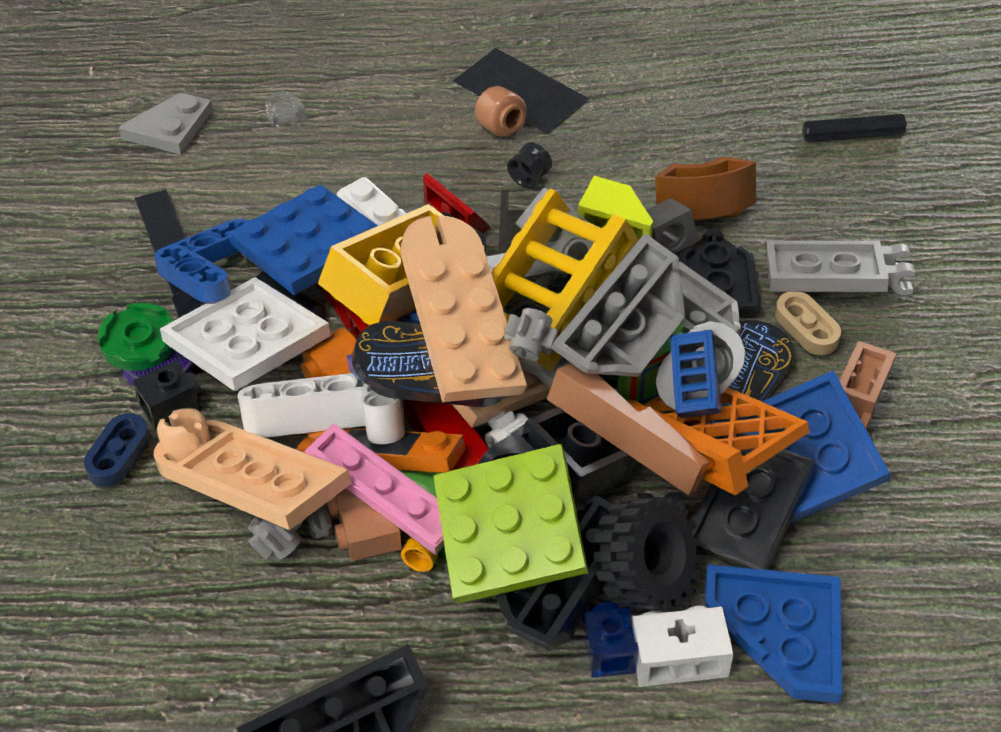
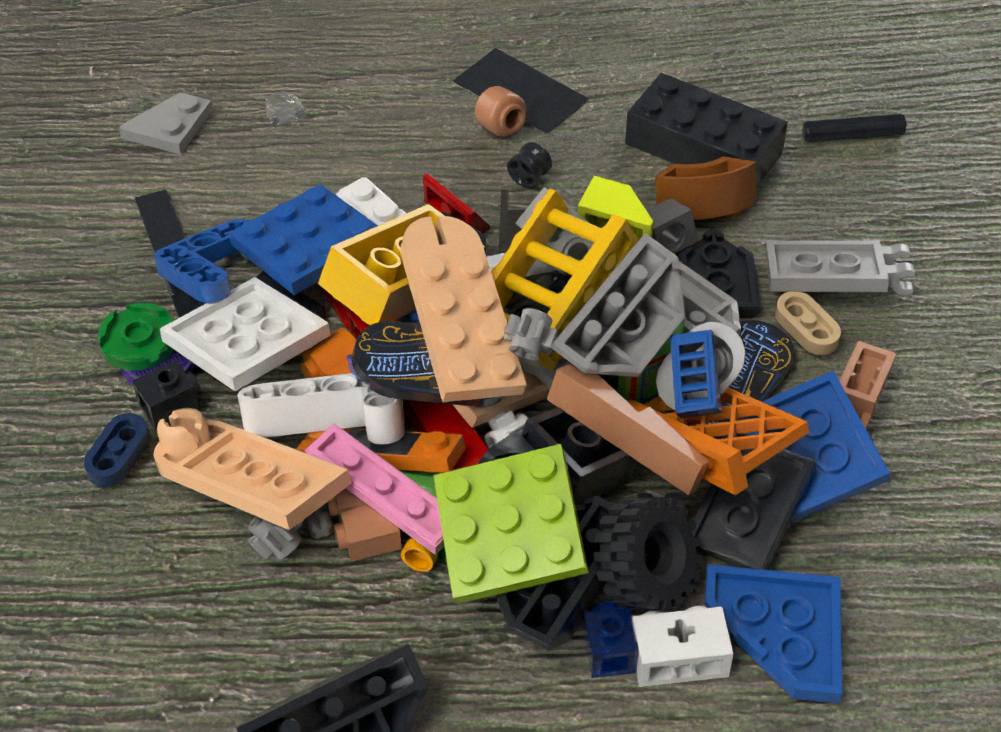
(700, 126): none -> black brick

